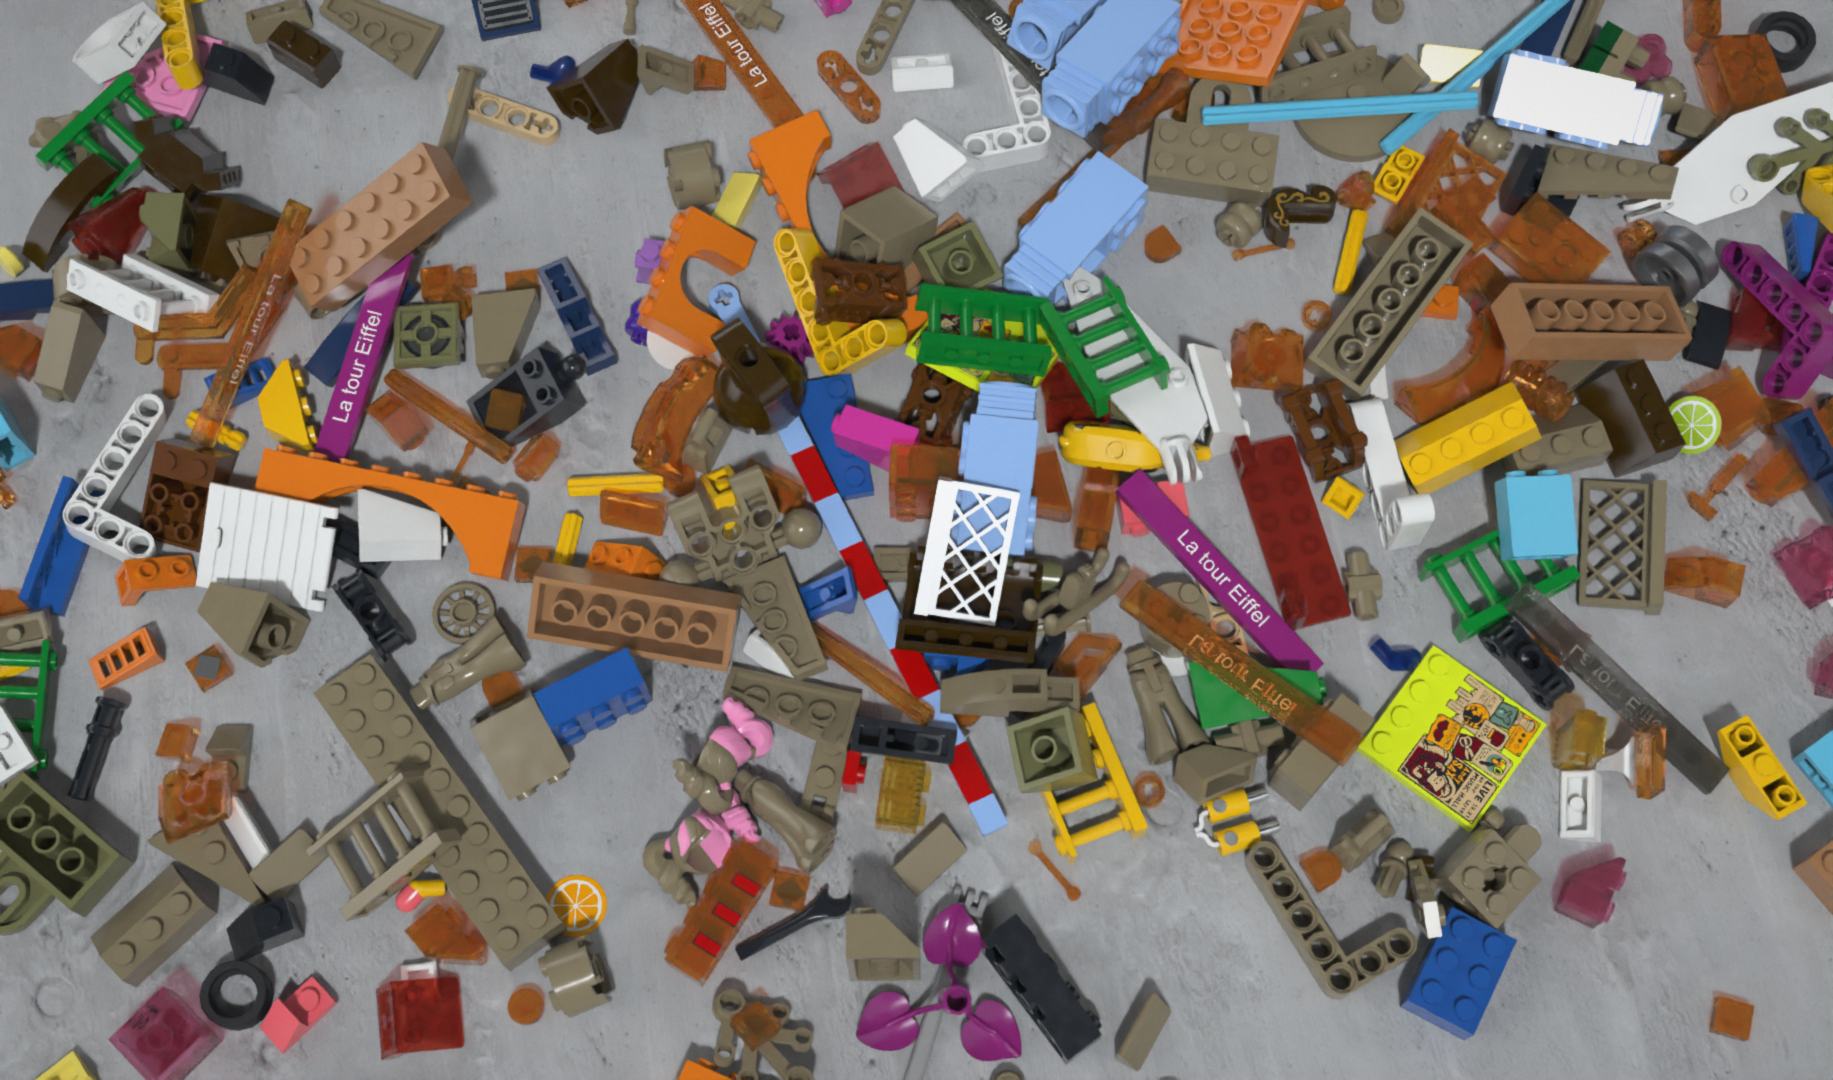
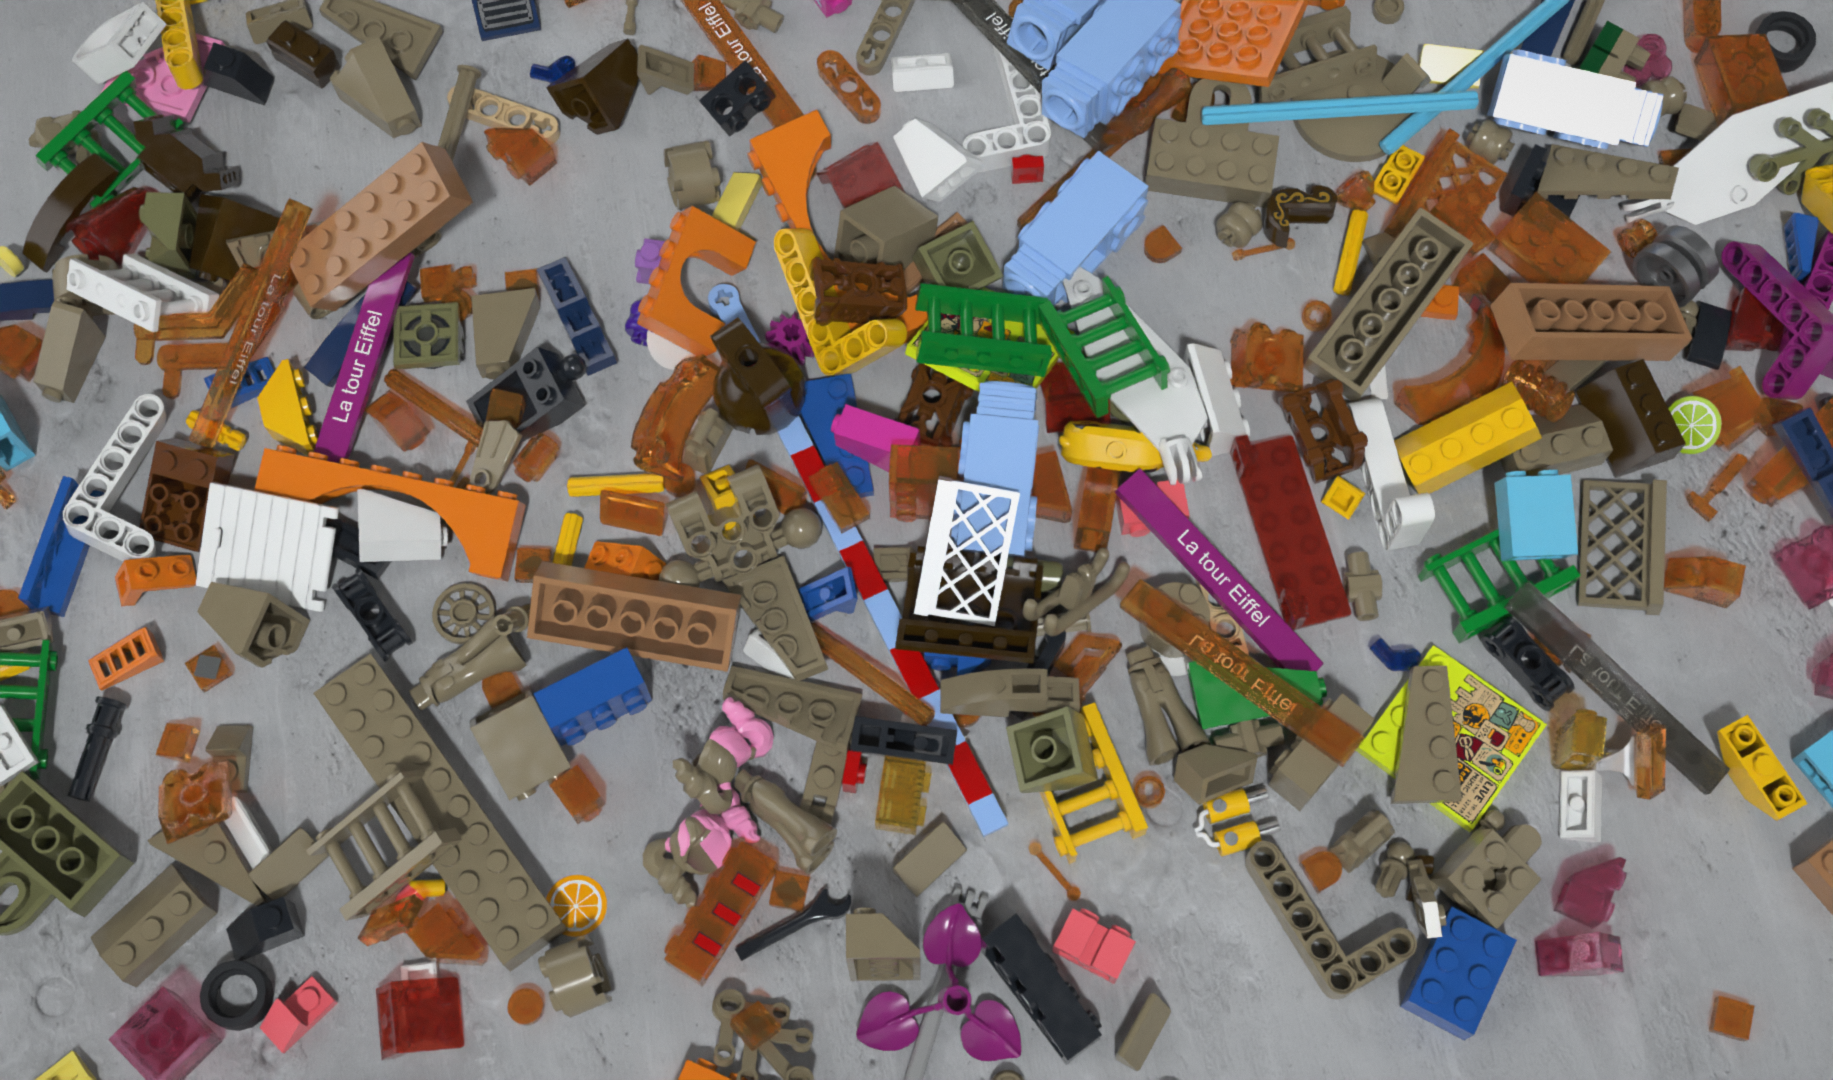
(375, 90): none -> dark tan slope
(391, 920): none -> clear orange plate
(494, 453): none -> dark tan piece
(513, 620): none -> dark tan axle
(522, 150): none -> clear orange slope
(578, 795): none -> clear orange brick
(732, 93): none -> black brick
(839, 497): none -> clear orange plate
(1027, 169): none -> red plate
(1093, 945): none -> coral brick
(1428, 753): none -> dark tan wing
(1579, 955): none -> clear pink slope

